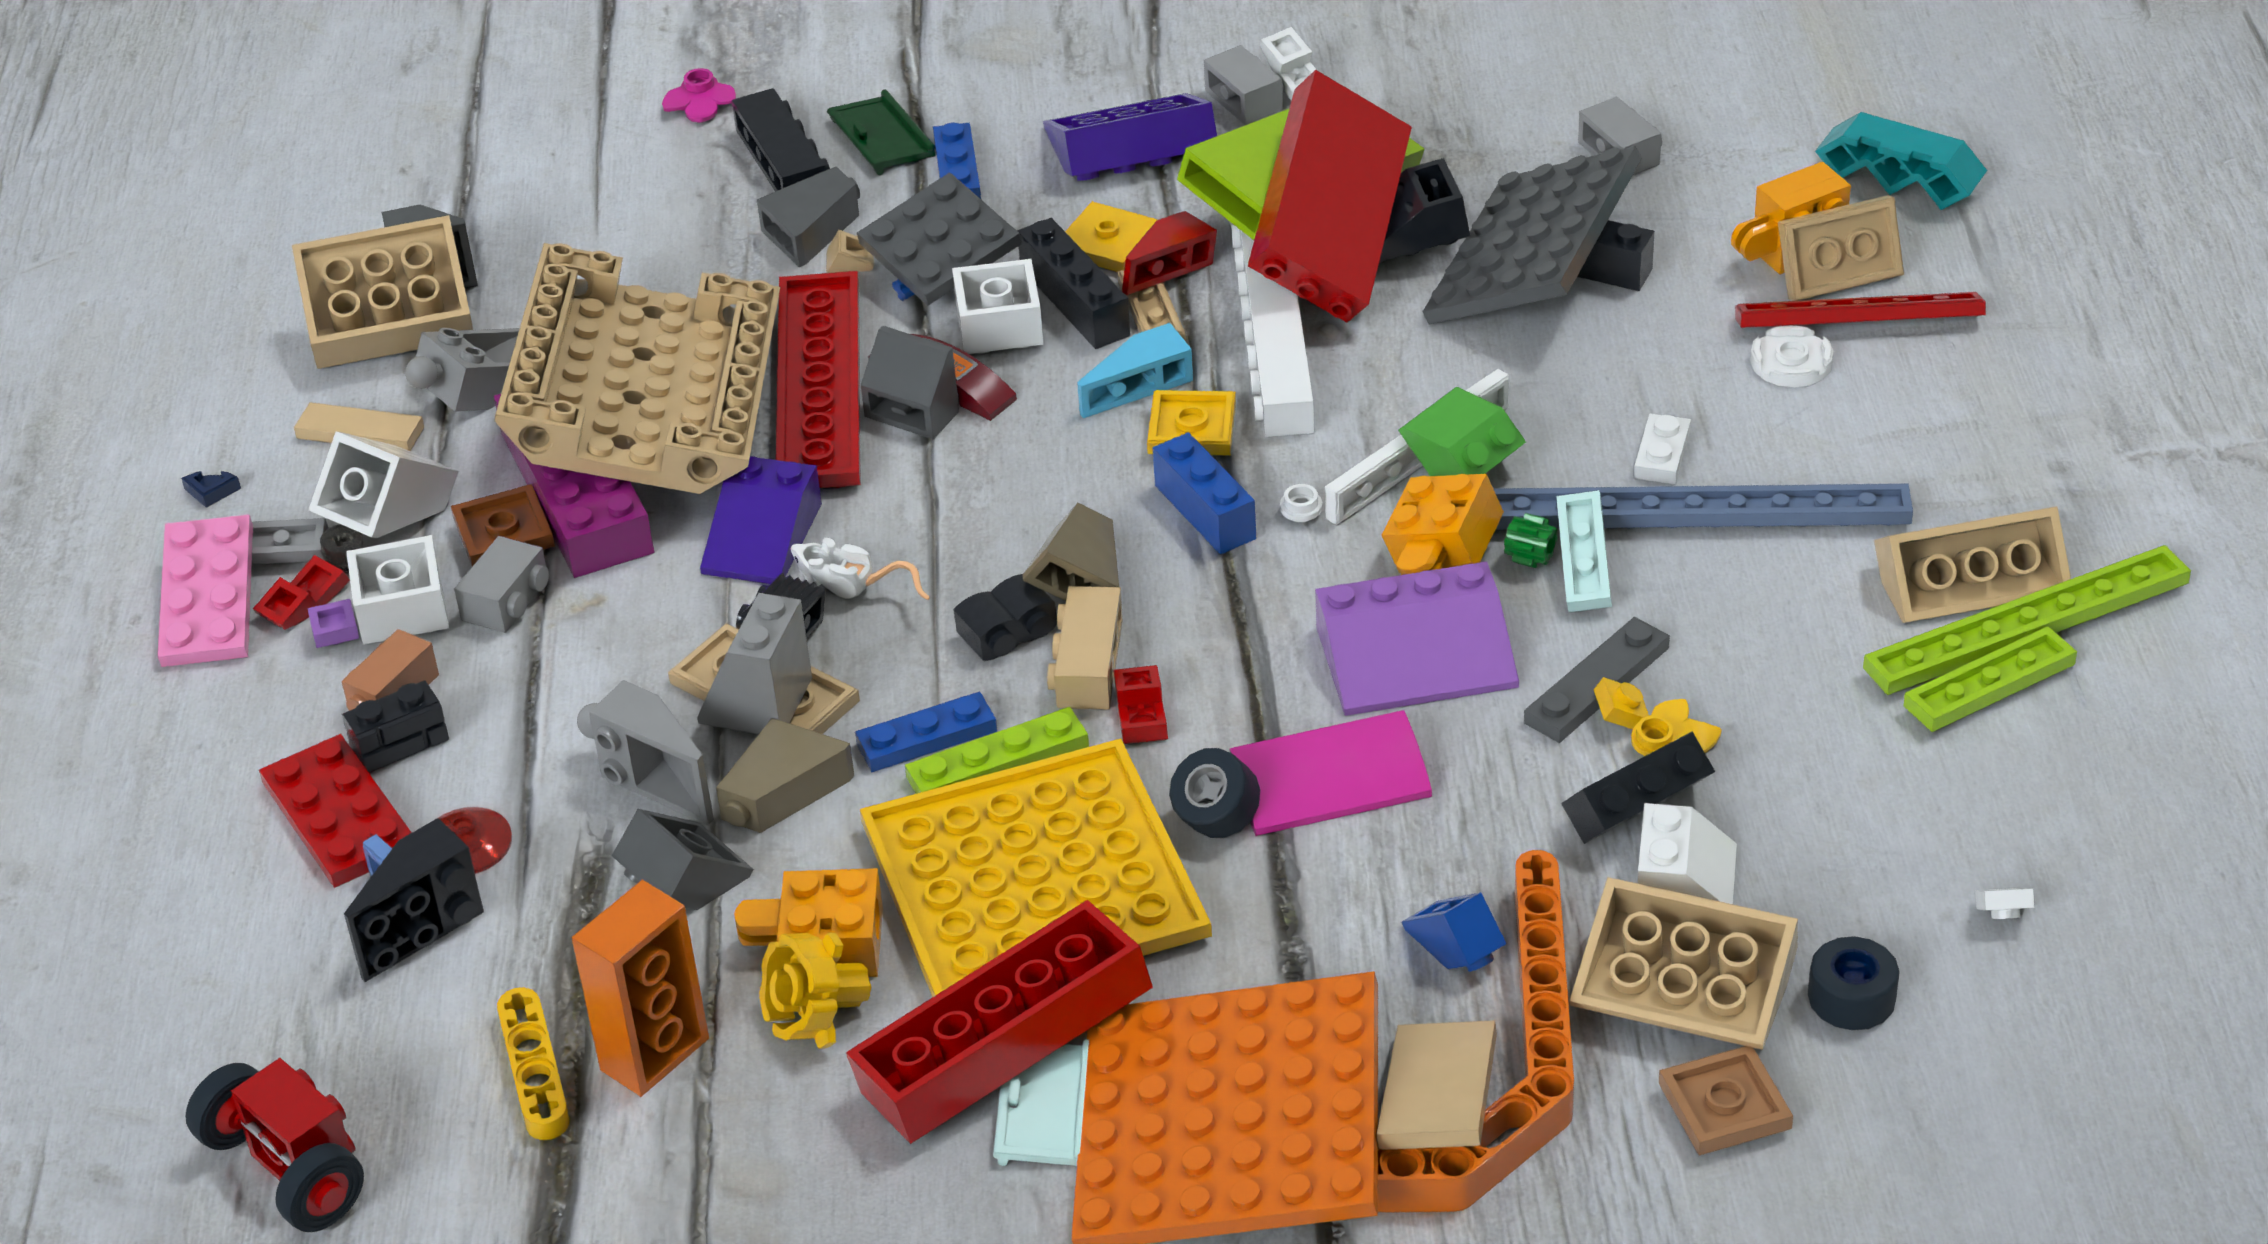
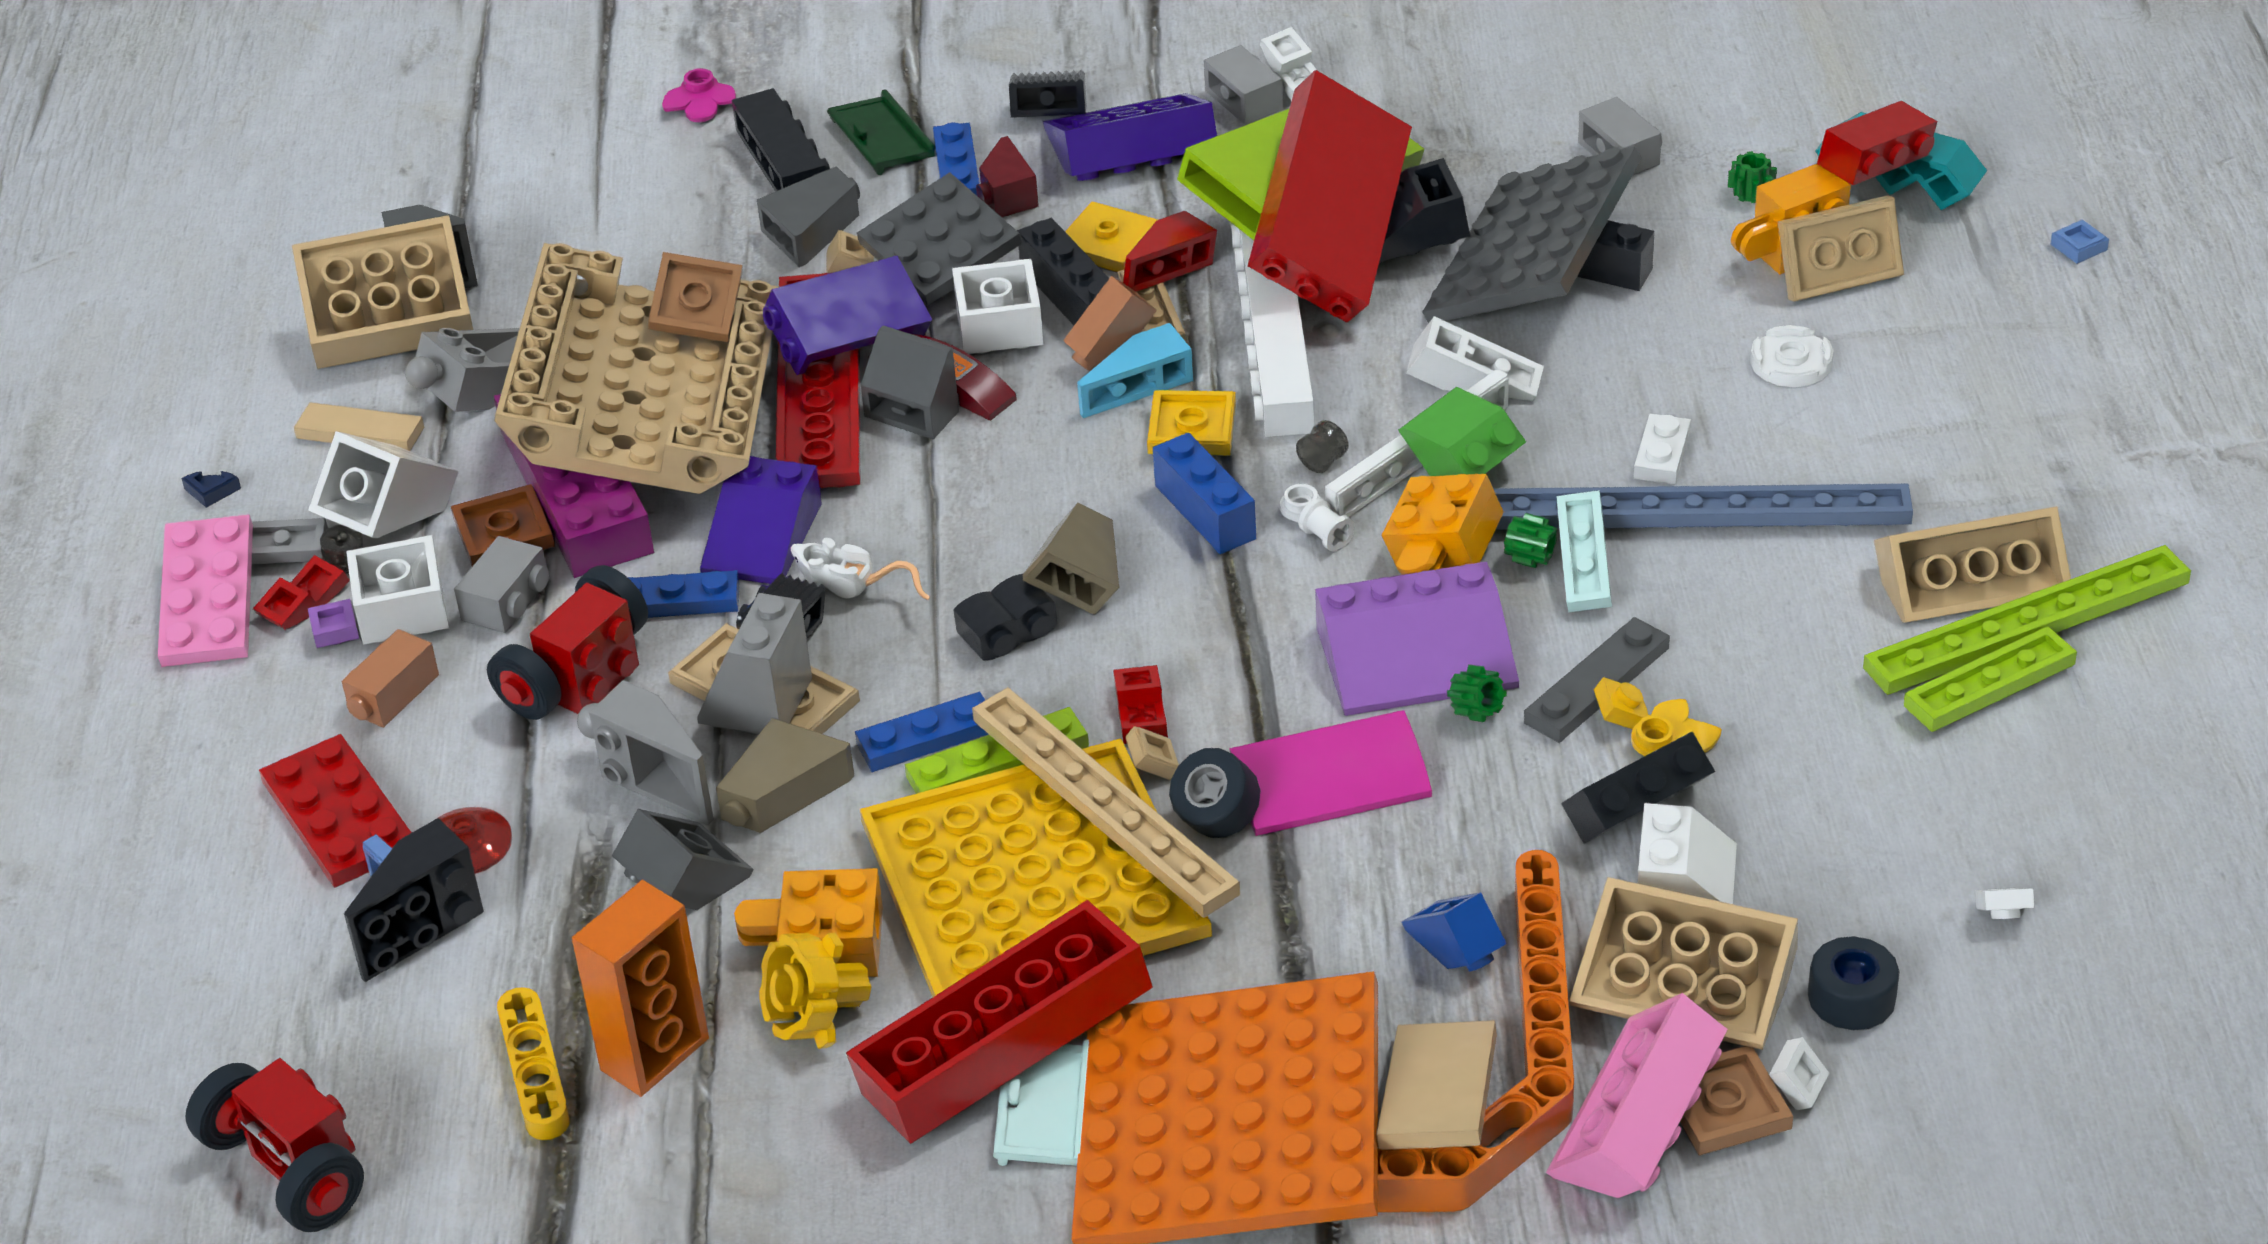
(395, 725): black brick -> none
(576, 650): none -> red brick
(690, 593): none -> blue plate
(695, 297): none -> medium nougat plate
(843, 311): none -> dark purple panel
(1007, 180): none -> dark red slope
(1047, 94): none -> black brick
(1086, 647): tan brick -> none
(1107, 802): none -> tan plate
(1108, 323): none -> nougat brick
(1152, 752): none -> tan tile
(1322, 446): none -> clear smoke wheel
(1322, 521): none -> white bush
(1460, 359): none -> white slope
(1476, 693): none -> green gear
(1639, 1099): none -> bright pink slope
(1748, 173): none -> green gear
(1799, 1073): none -> white plate
(1860, 309): red tile -> none
(1877, 142): none -> red brick
(2079, 241): none -> medium blue tile

